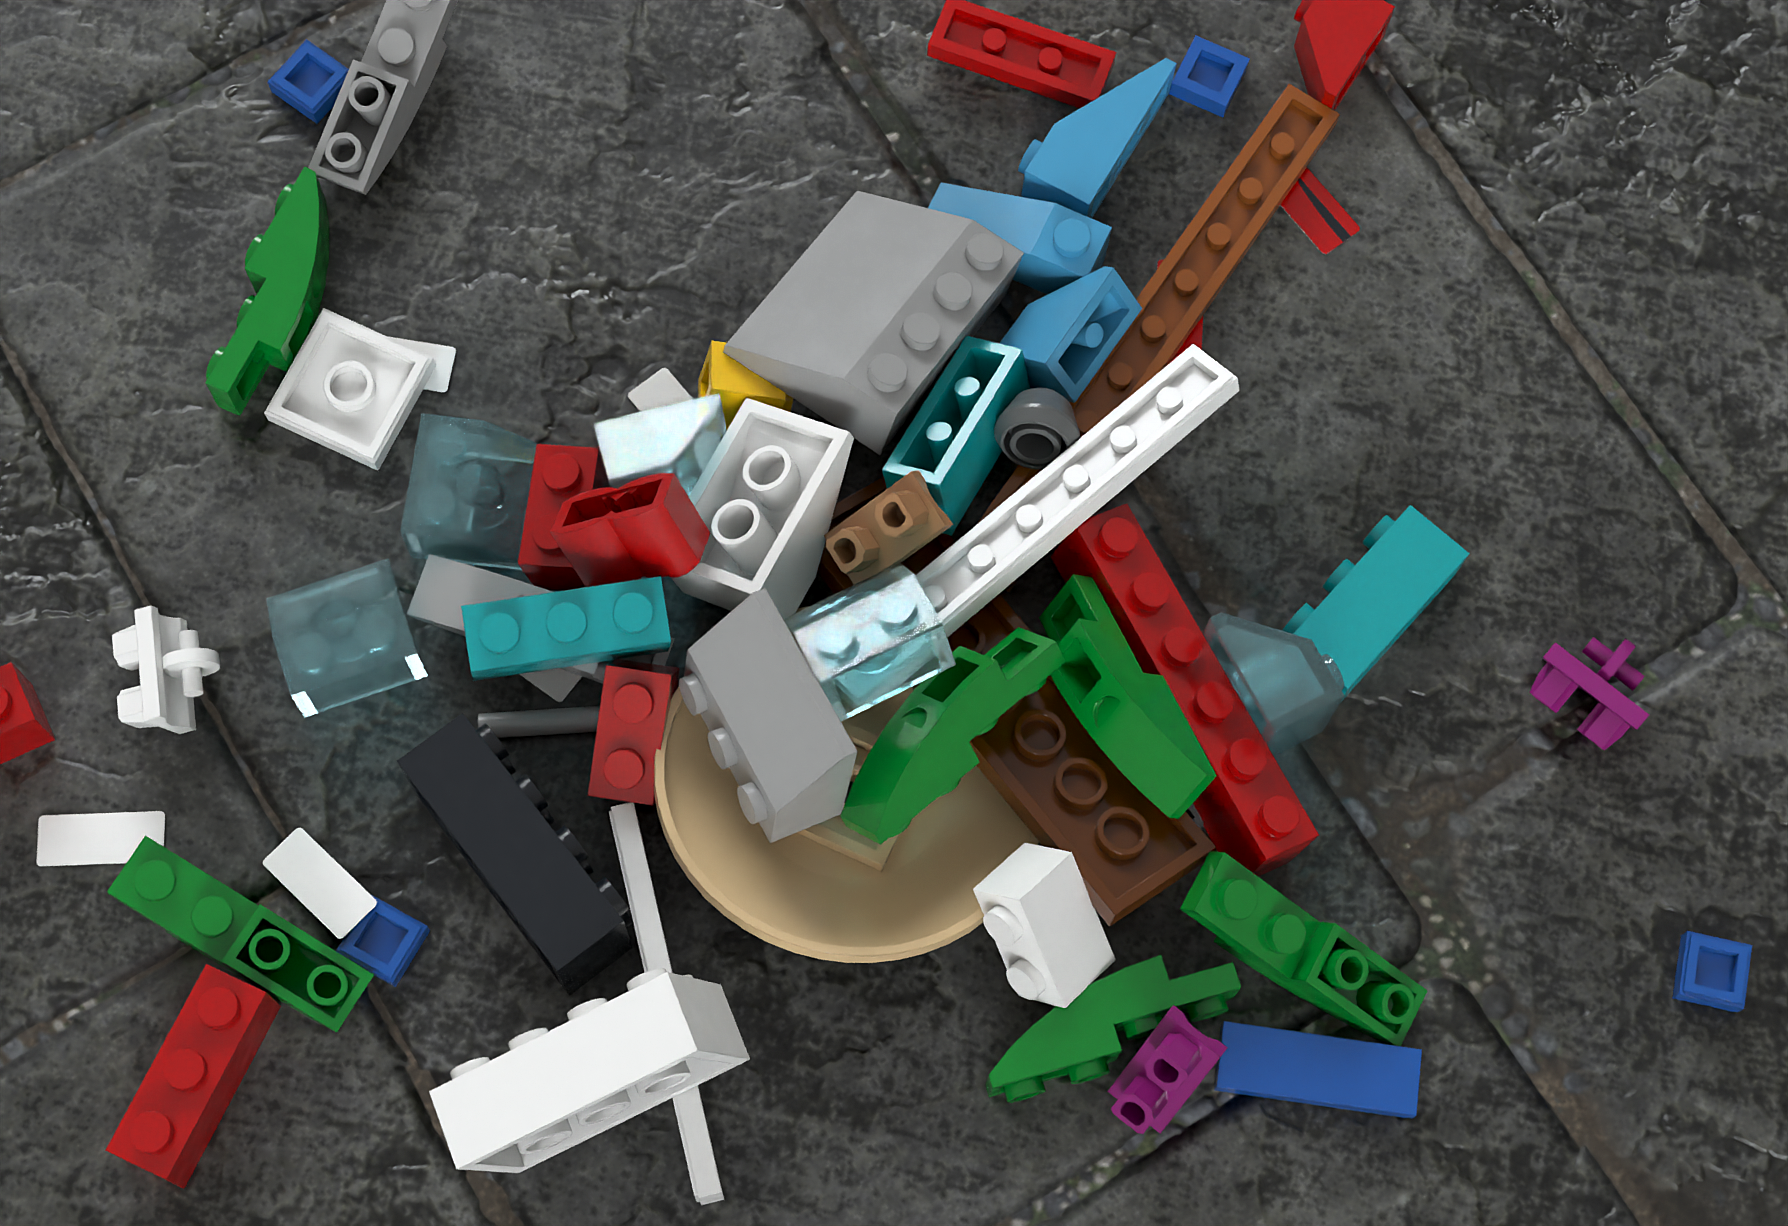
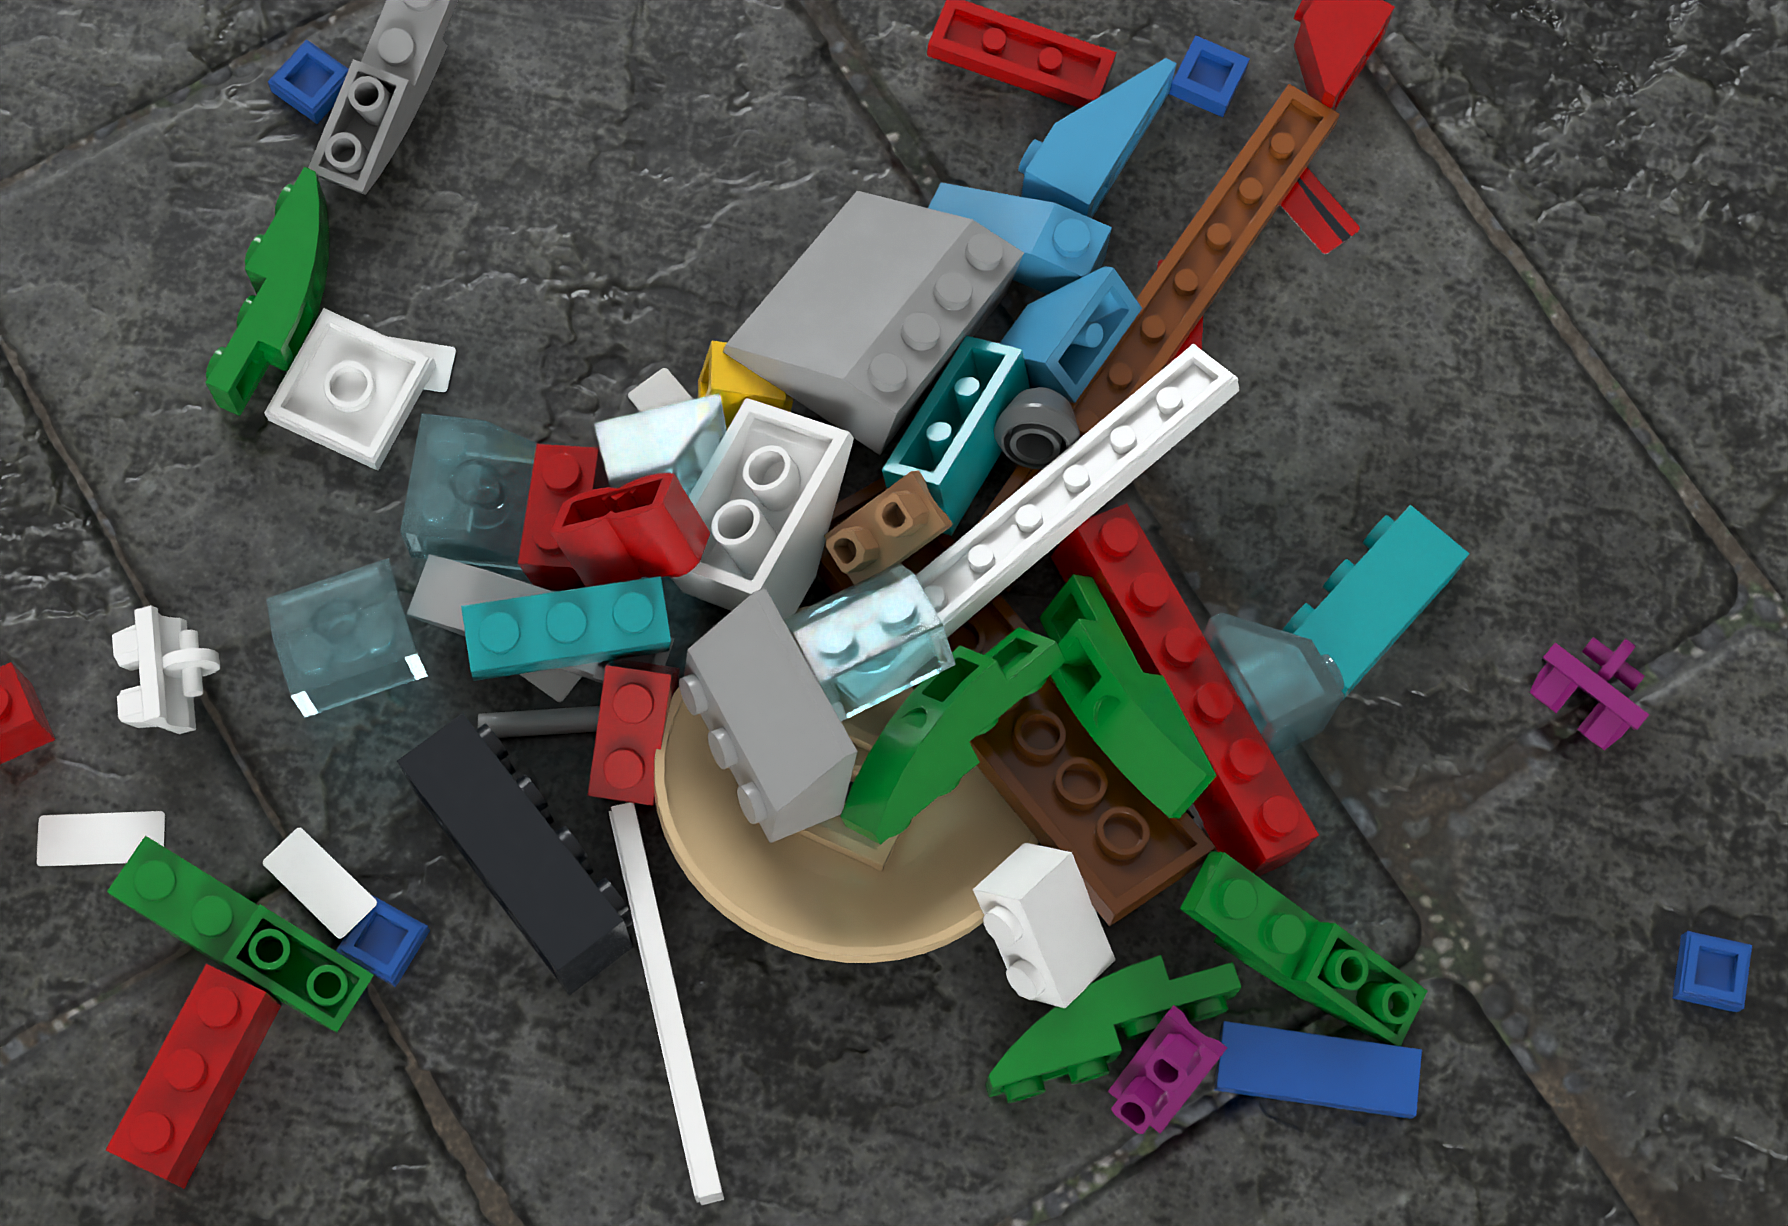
(588, 1072): white brick -> none

